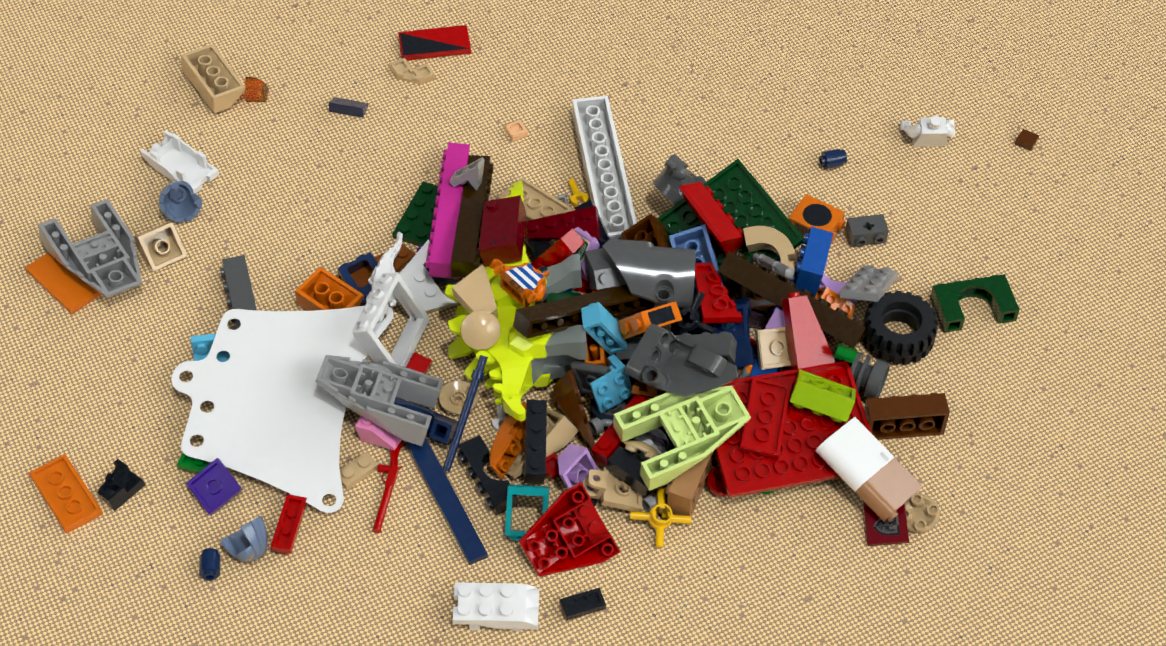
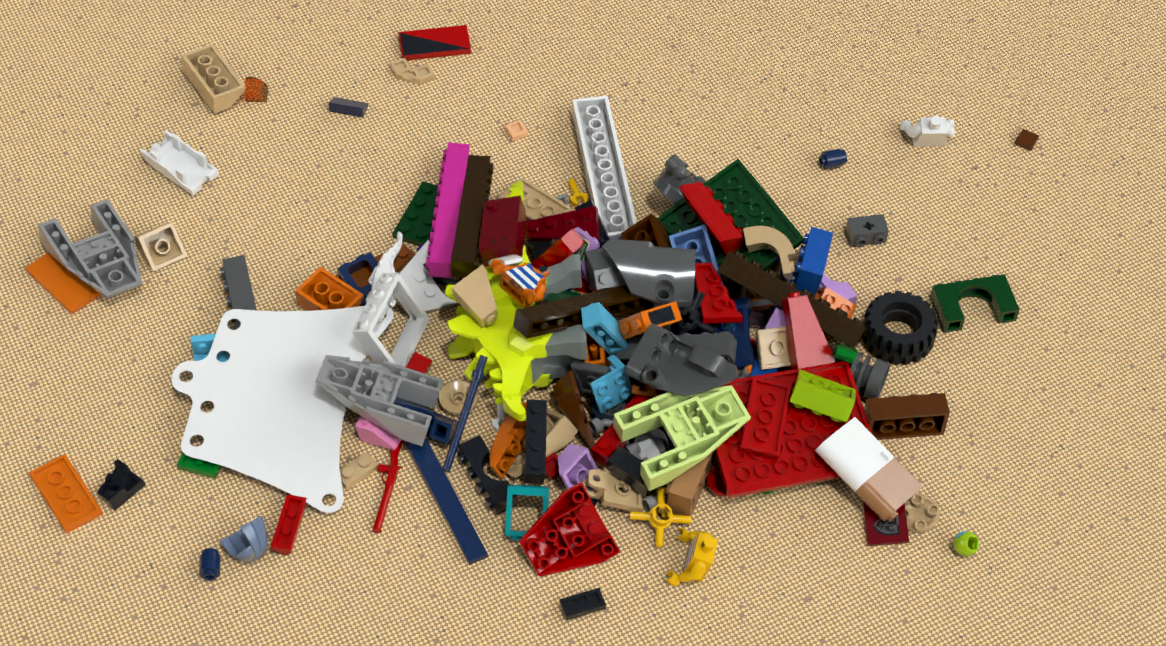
(179, 201): sand blue hair -> none
(214, 486): dark purple tile -> none
(472, 172): light grey slope -> none
(480, 330): tan dish -> none
(496, 605): white piece -> none
(510, 260): none -> white slope
(635, 445): tan dish -> none
(698, 559): none -> yellow torso
(774, 265): light grey piece -> none
(818, 215): brick -> none
(869, 283): light grey plate -> none
(966, 543): none -> lime piece

